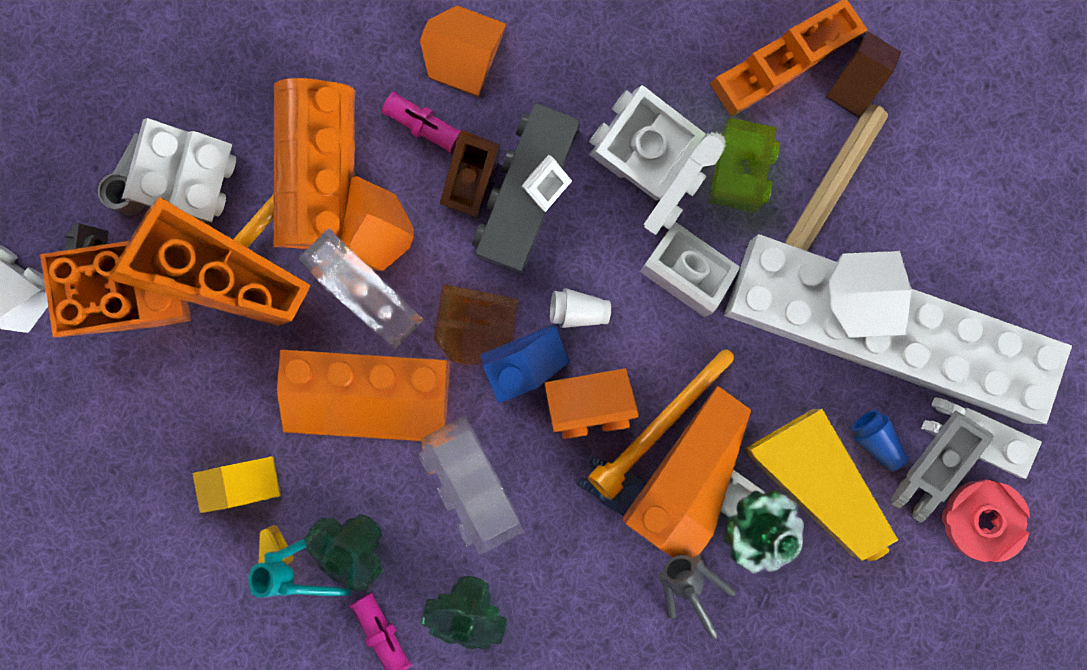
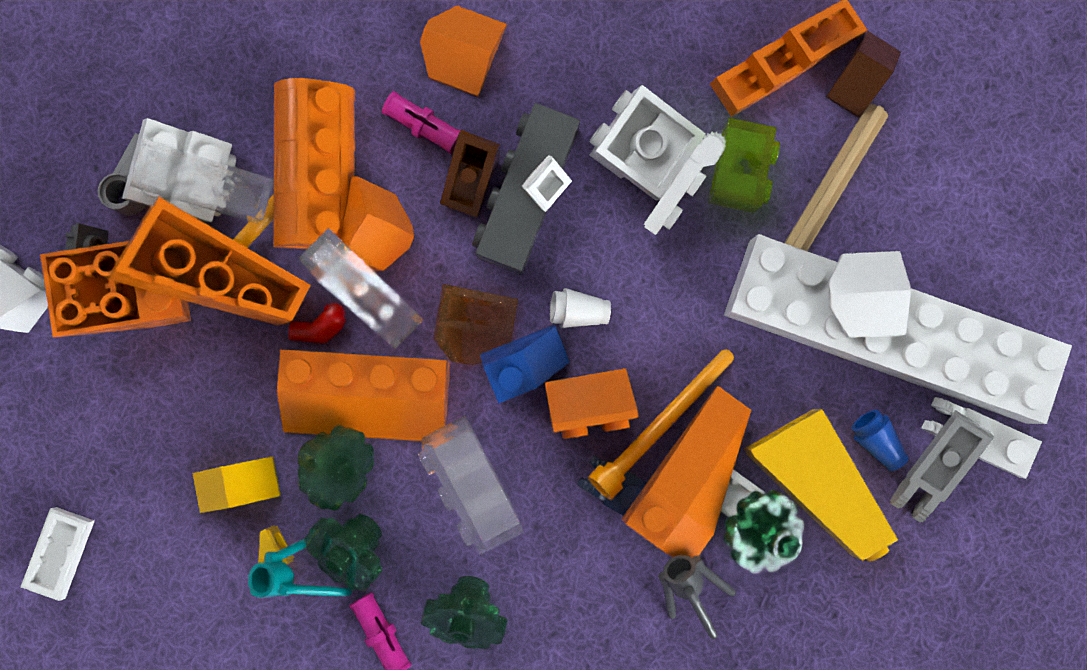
(57, 553): none -> white plate
(201, 182): none -> clear brick
(322, 328): none -> red arm
(334, 467): none -> clear green plant
(690, 270): white slope -> none
(1009, 522): coral plate -> none

